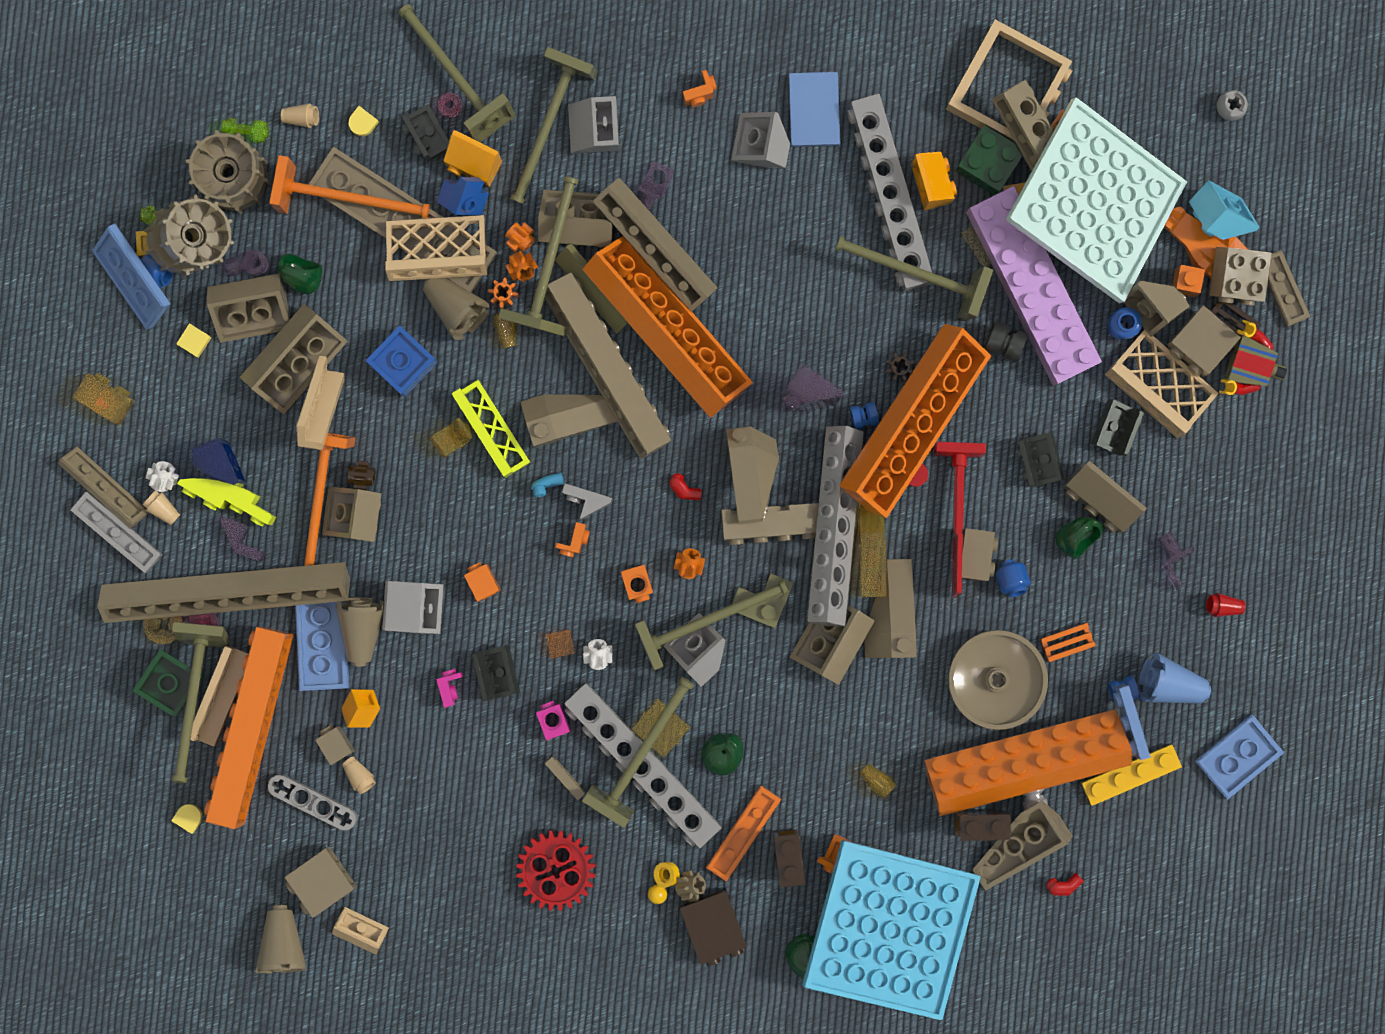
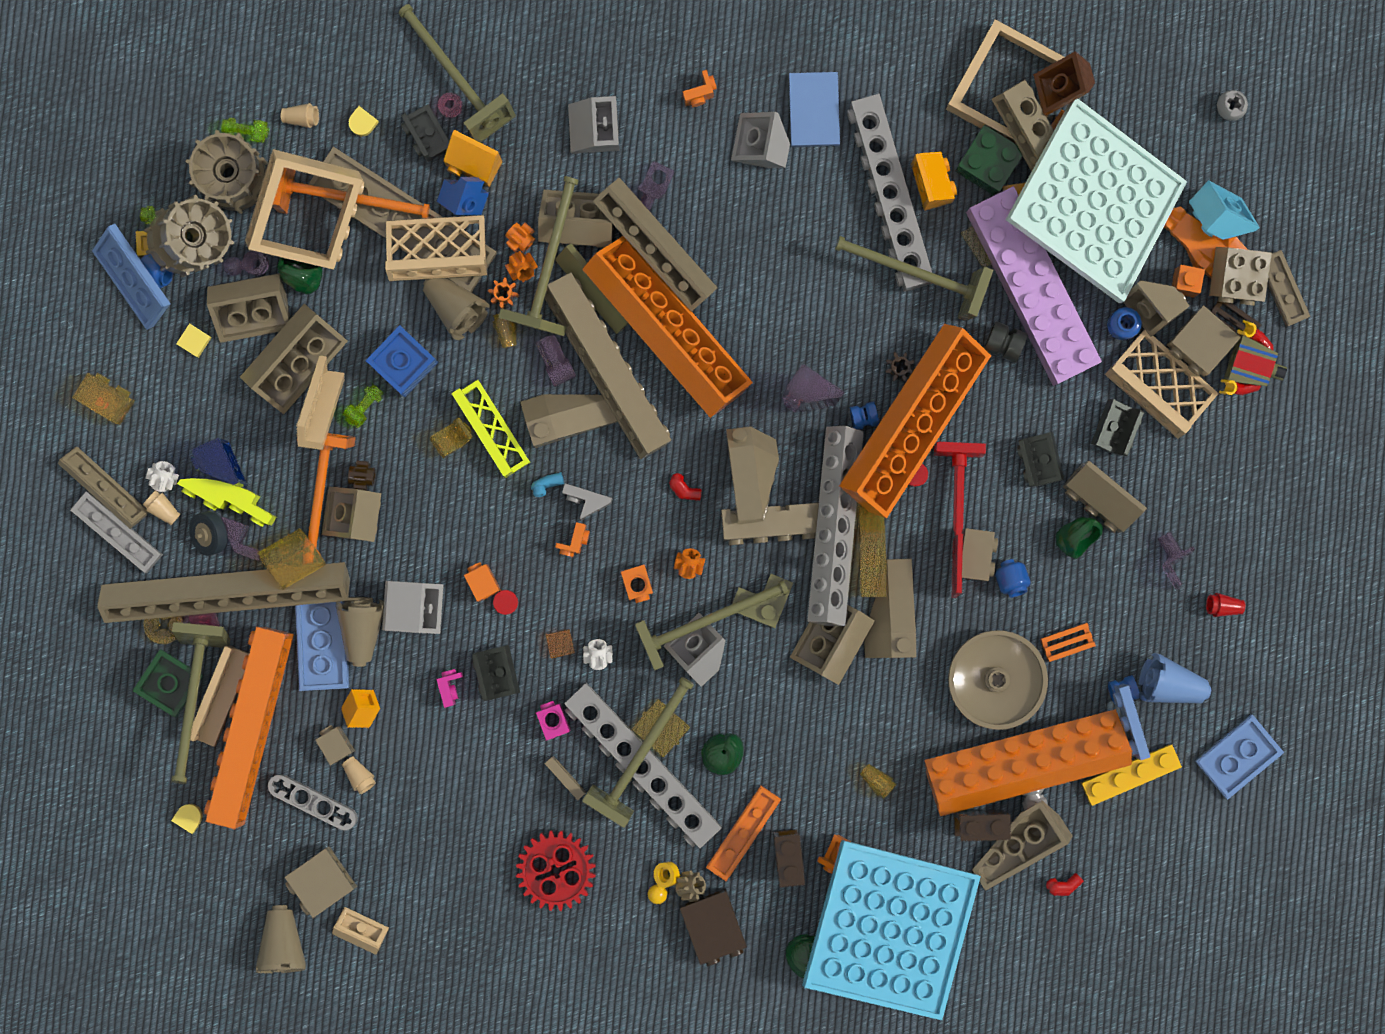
(208, 533): none -> black wheel
(266, 197): none -> tan window
(291, 558): none -> clear yellow slope
(355, 415): none -> clear neon green bar
(505, 602): none -> red tile
(556, 364): none -> clear purple piece
(569, 66): olive tile -> none
(1063, 82): none -> reddish brown slope

